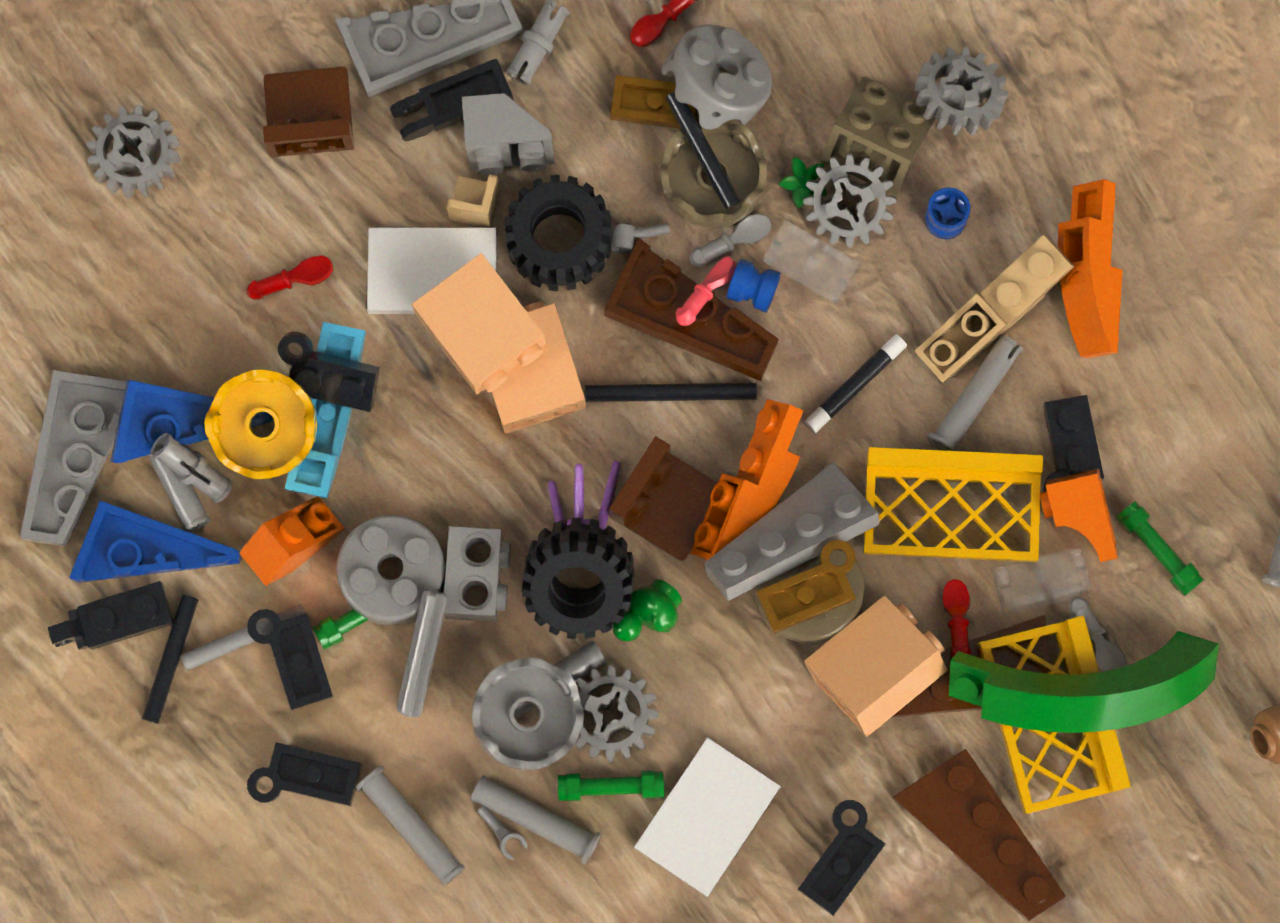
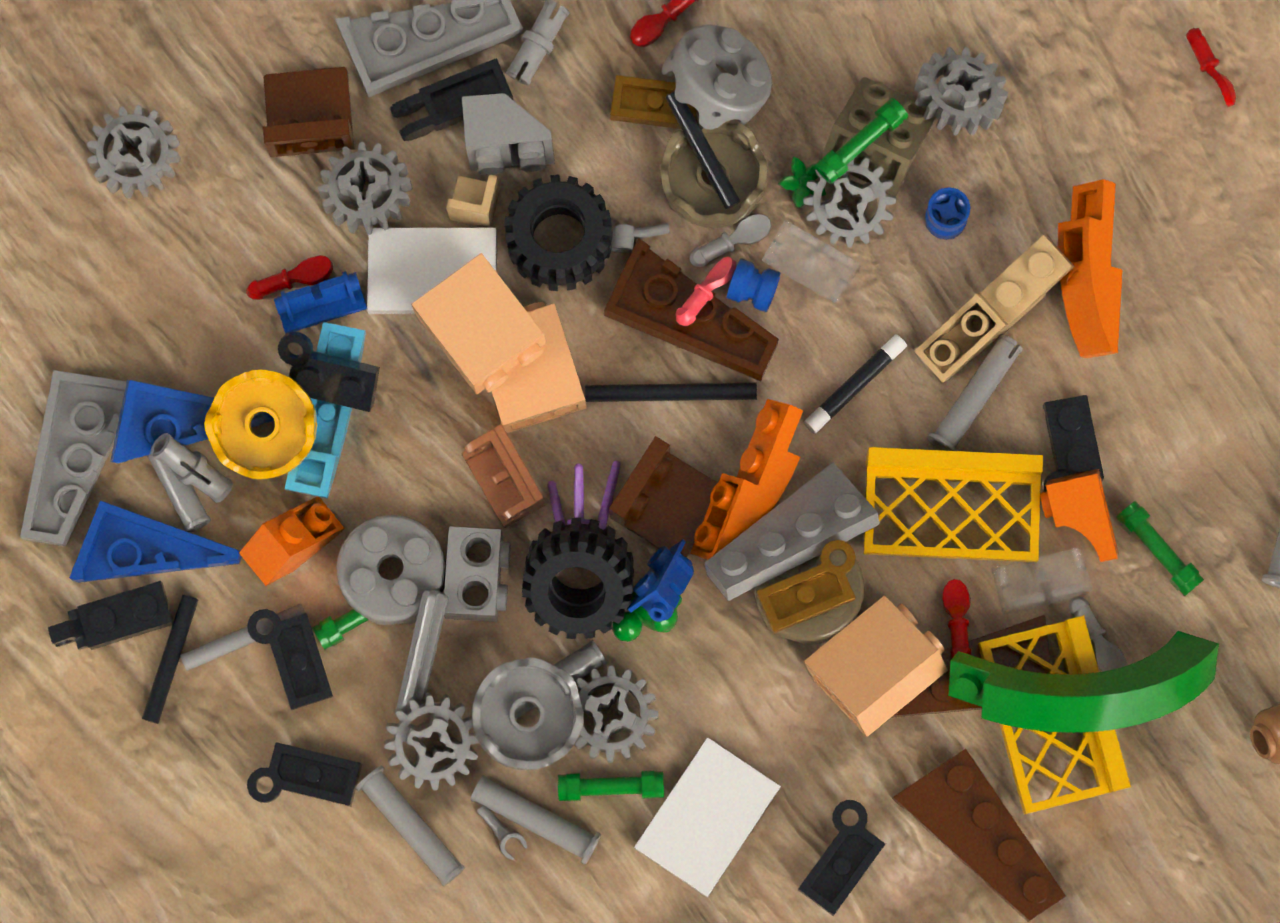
(320, 302): none -> blue hinge
(347, 182): none -> light grey gear
(425, 759): none -> light grey gear
(503, 476): none -> nougat hinge
(665, 581): none -> blue hinge
(887, 117): none -> green bar
(1209, 62): none -> red piece

